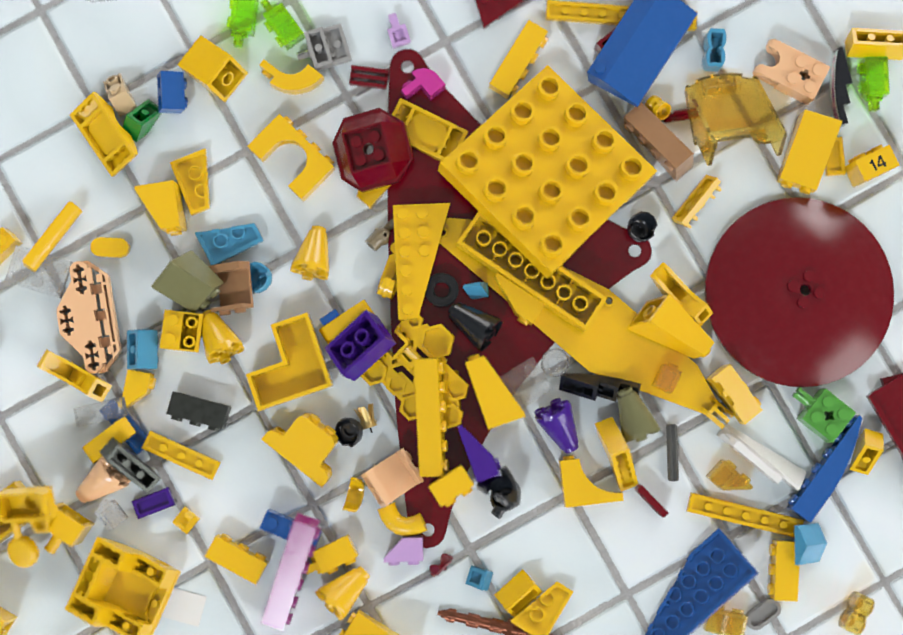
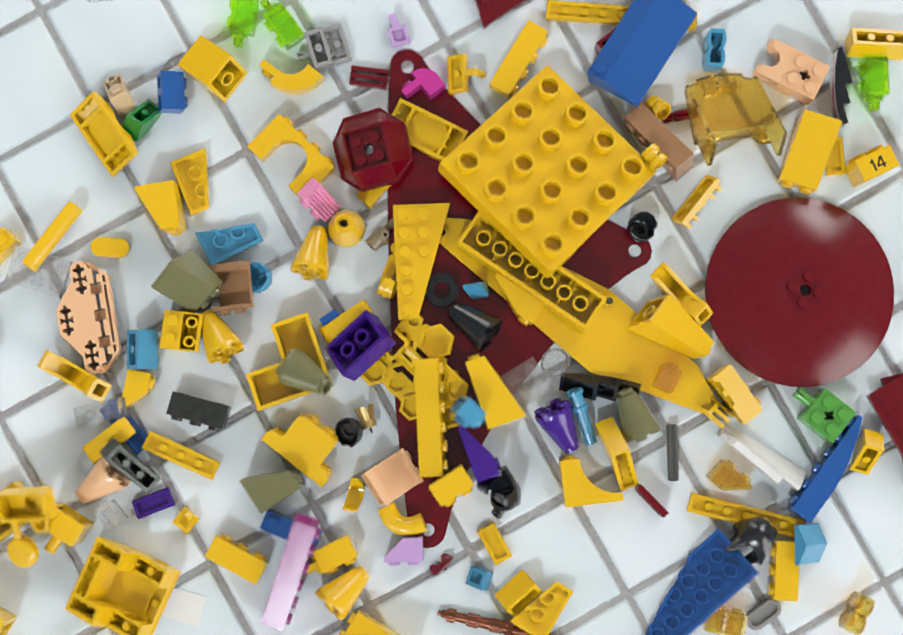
(271, 488): none -> olive slope
(303, 373): none -> olive cone
(318, 200): none -> bright pink brick
(348, 235): none -> yellow cone
(459, 72): none -> yellow plate
(467, 412): none -> dark azure brick
(494, 543): none -> yellow tile
(580, 408): none -> dark azure pin
(654, 156): none -> yellow wheel
(757, 534): none -> black piece

